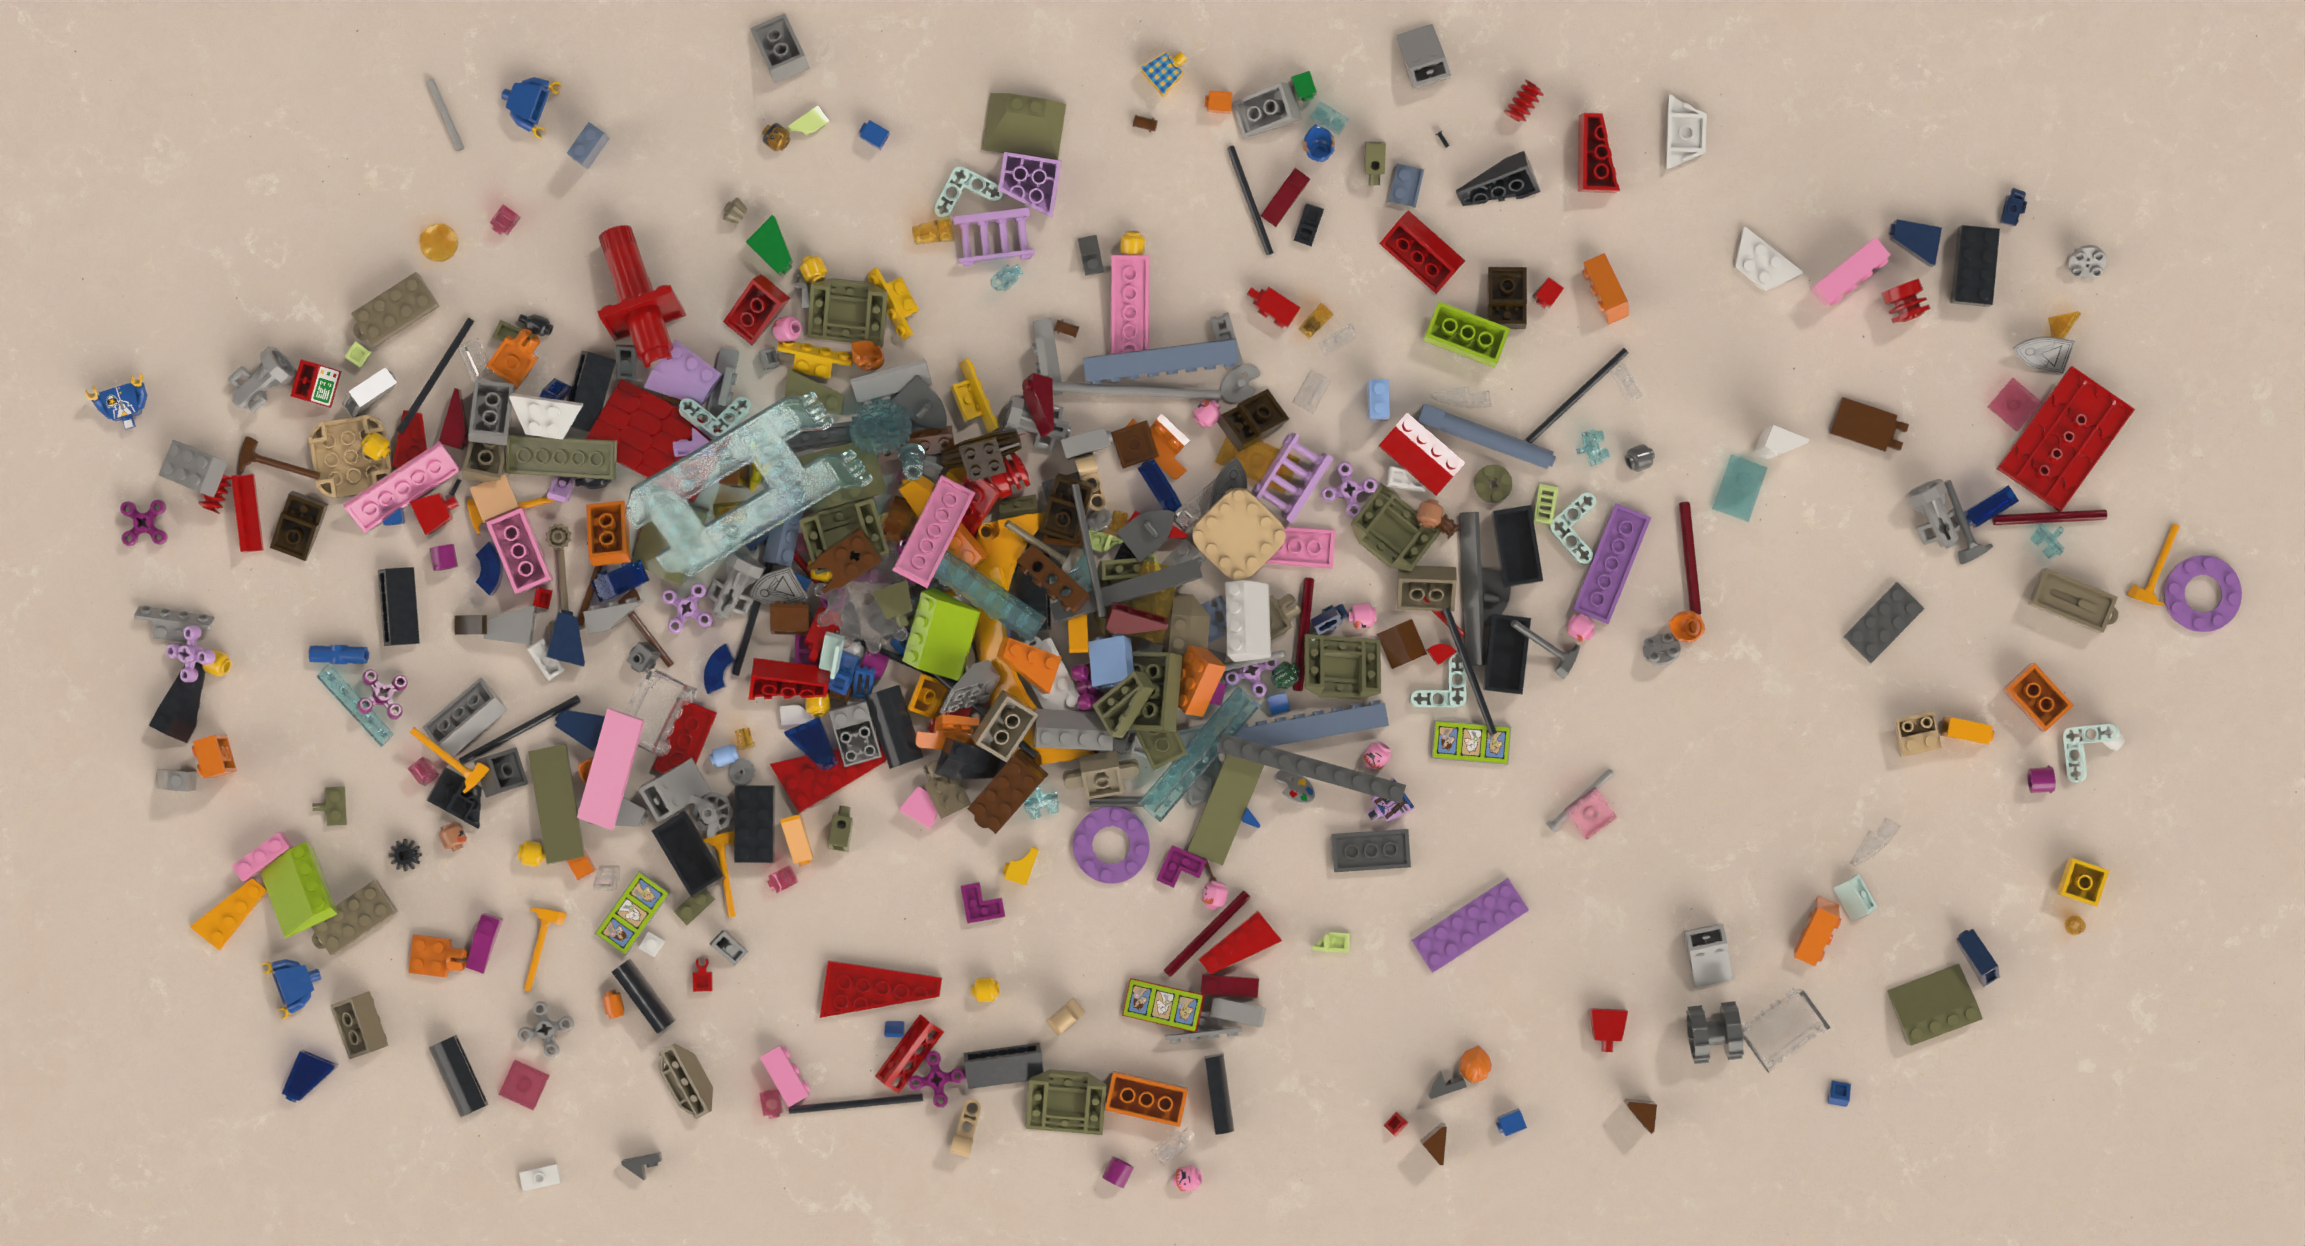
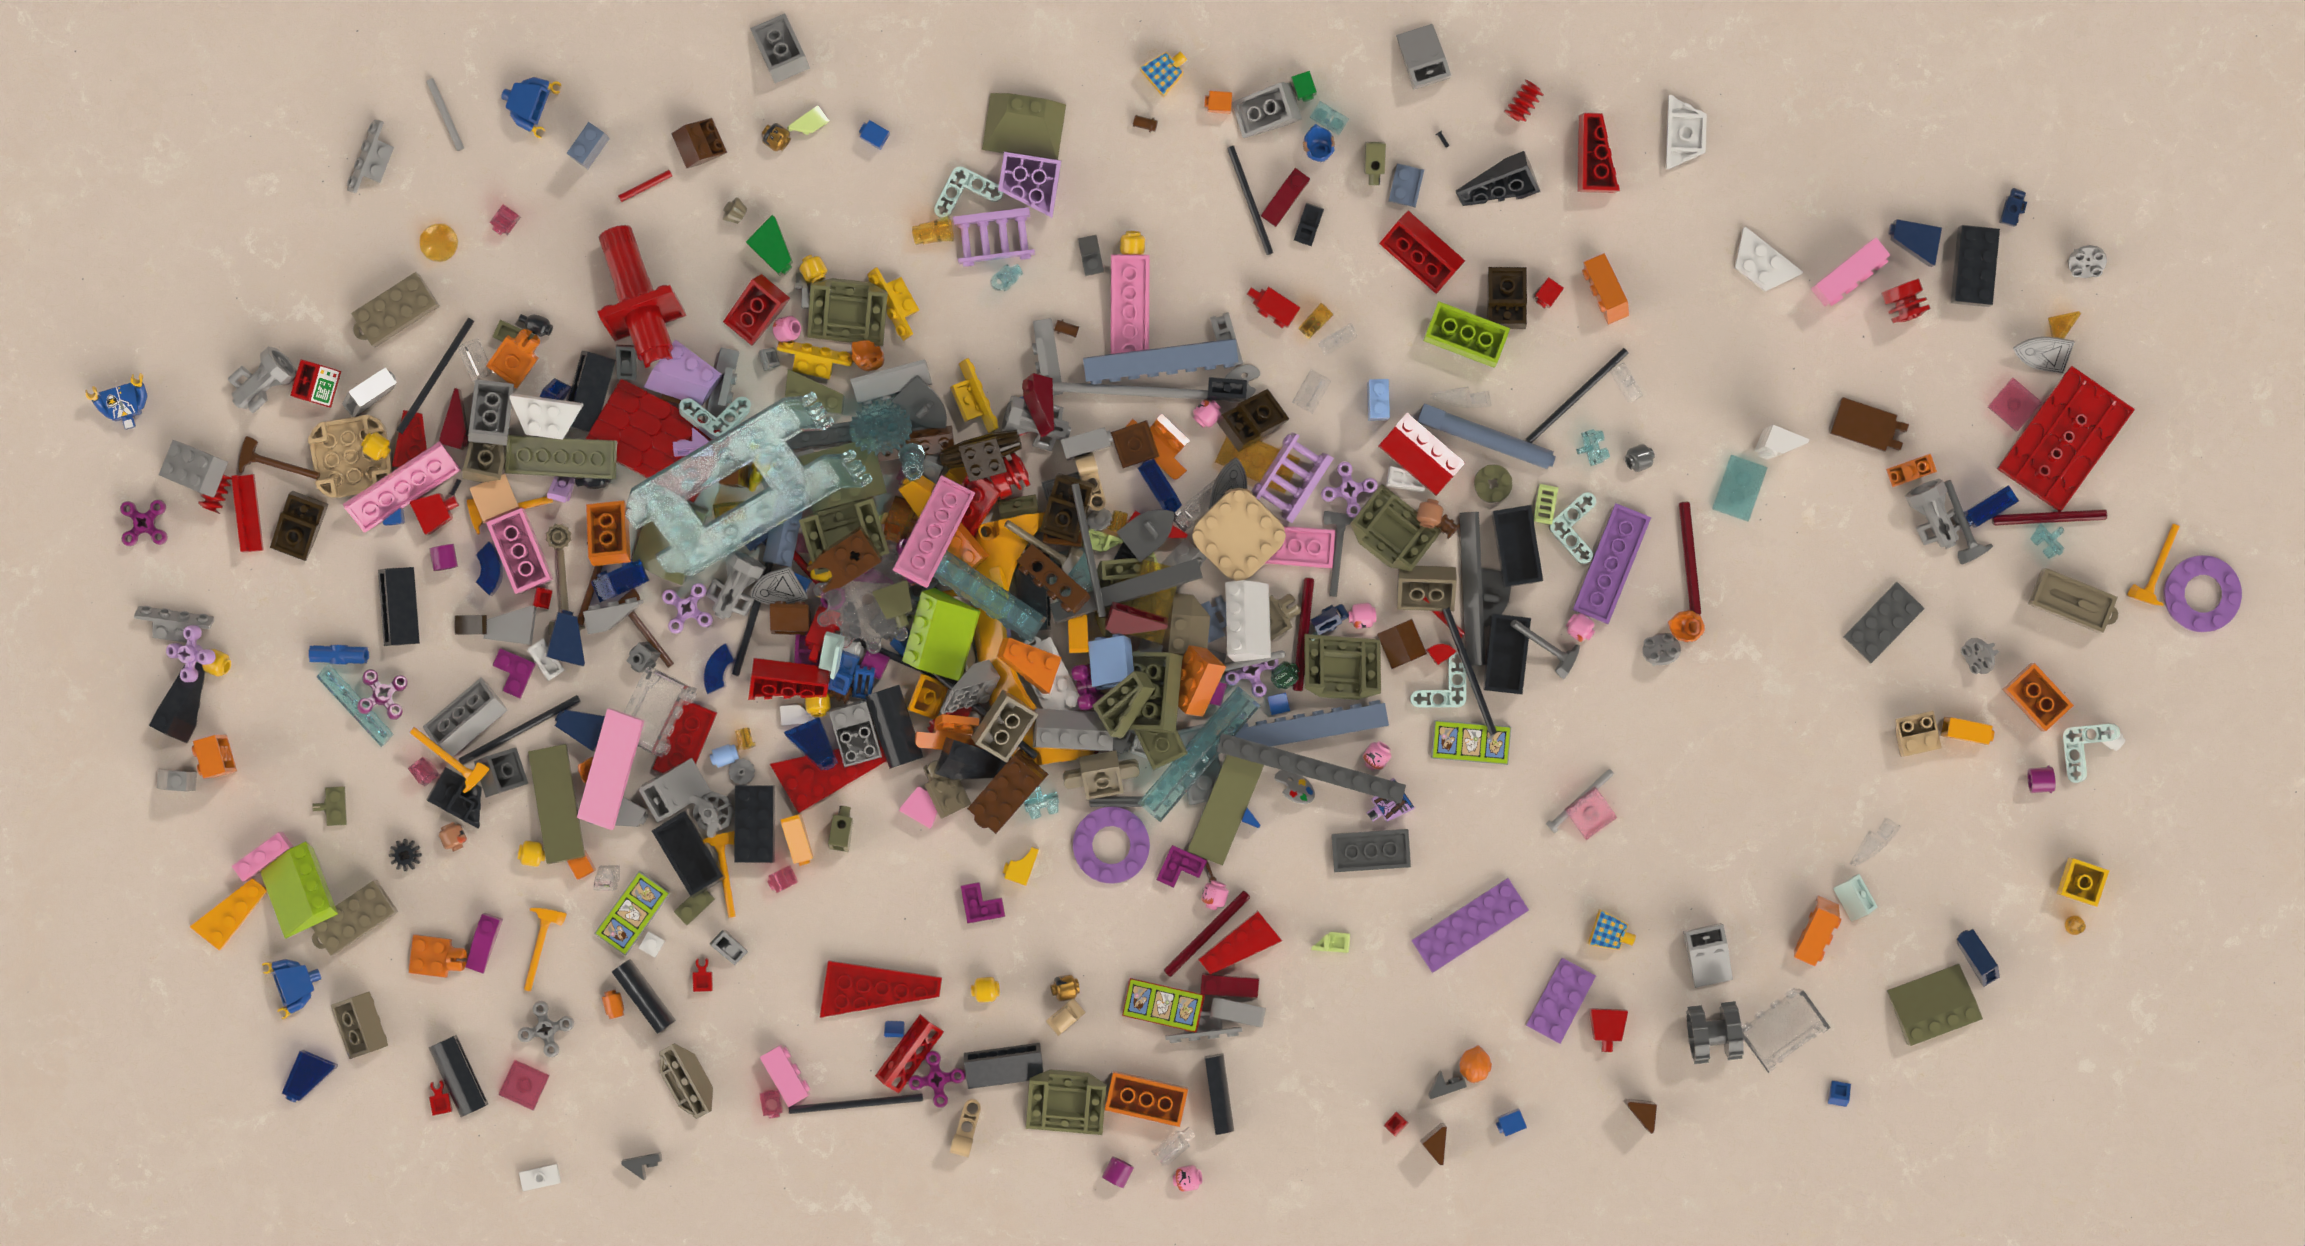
(358, 354): yellowish green plate -> none
(373, 158): none -> light grey bracket
(440, 1102): none -> red plate
(519, 669): none -> magenta plate
(644, 186): none -> red bar
(699, 142): none -> reddish brown slope
(1065, 988): none -> pearl gold head
(1227, 389): none -> black slope
(1341, 521): none -> dark grey piece
(1560, 1000): none -> medium lavender plate
(1610, 932): none -> torso
(1911, 470): none -> orange slope
(1979, 655): none -> light grey plate

